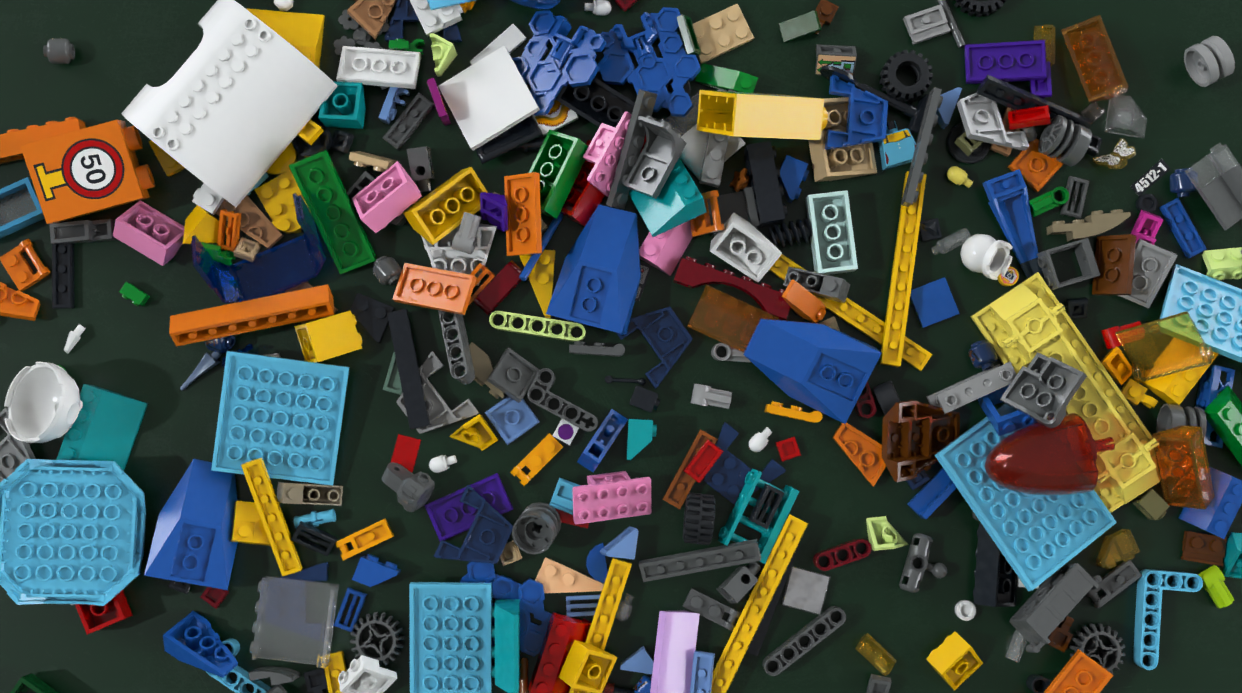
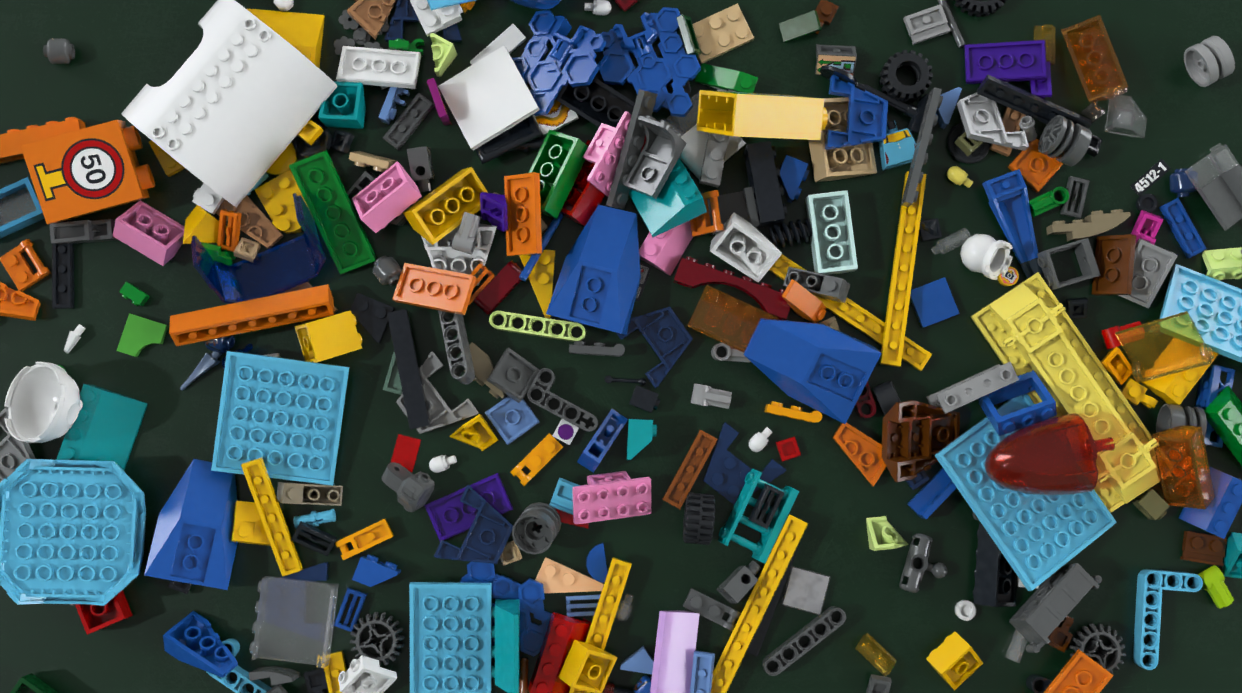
(140, 333): none -> bright green tile
(214, 596): dark red tile -> none
(623, 545): medium blue slope -> none
(700, 560): dark grey plate -> none
(703, 461): red tile -> none
(740, 180): dark orange plate -> none
(852, 554): dark red beam -> none
(983, 355): dark blue head -> none
(1029, 117): red tile -> none
(1044, 389): dark grey slope -> none
(1114, 583): dark grey plate -> none
(1117, 547): clear yellow slope -> none
(1119, 156): clear yellow animal -> none

